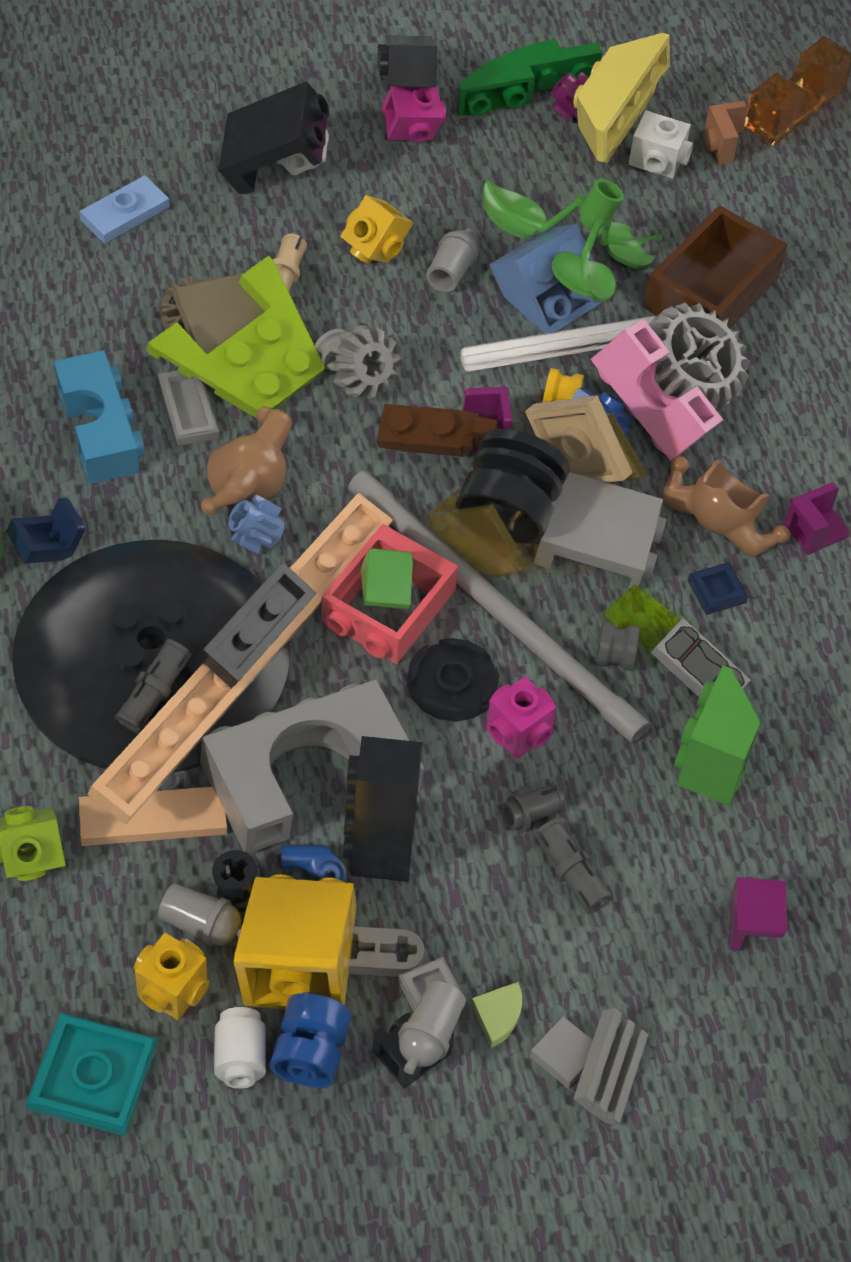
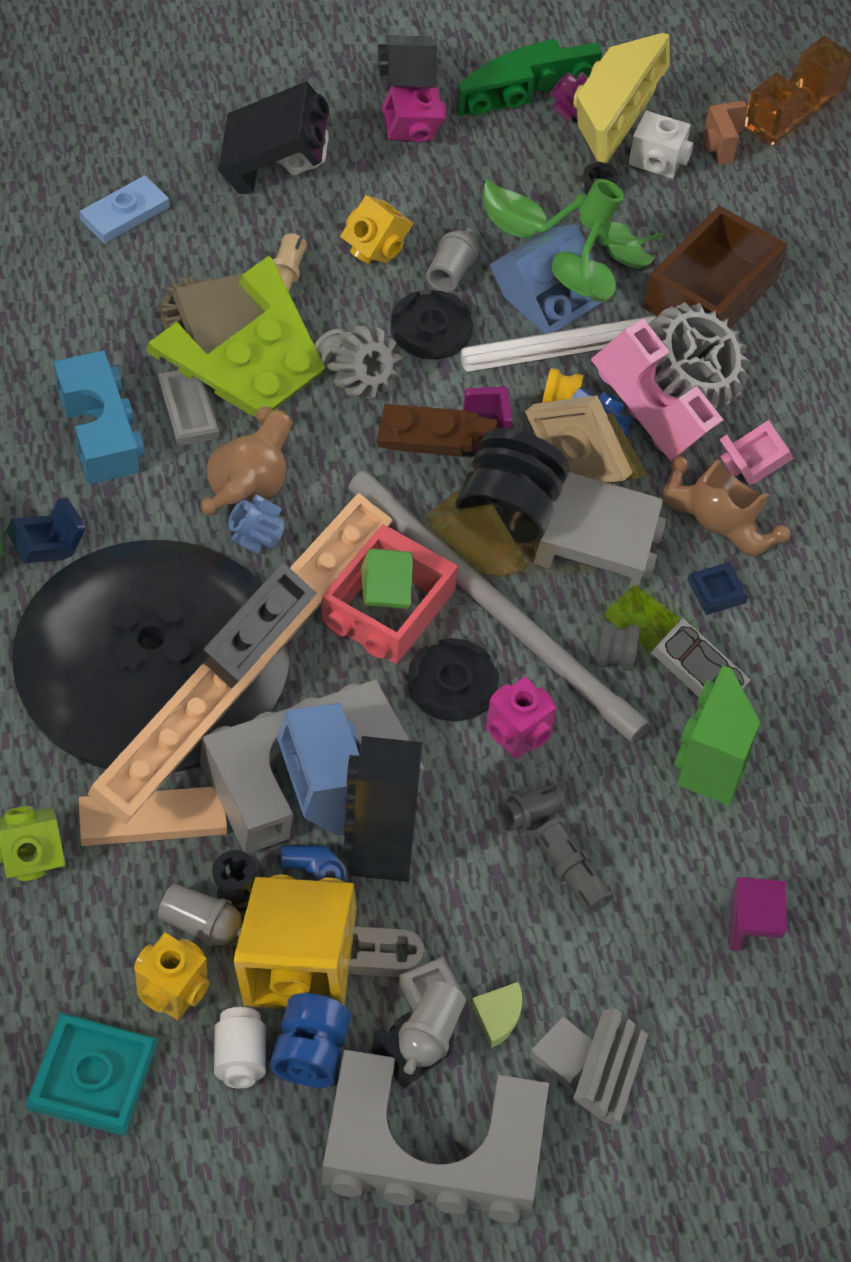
(153, 686): dark grey pin -> none
(317, 754): none -> medium blue slope
(426, 334): none -> black tile
(492, 1179): none -> light grey arch
(598, 170): none -> black bush
(756, 453): none -> bright pink bracket
(814, 519): magenta panel -> none

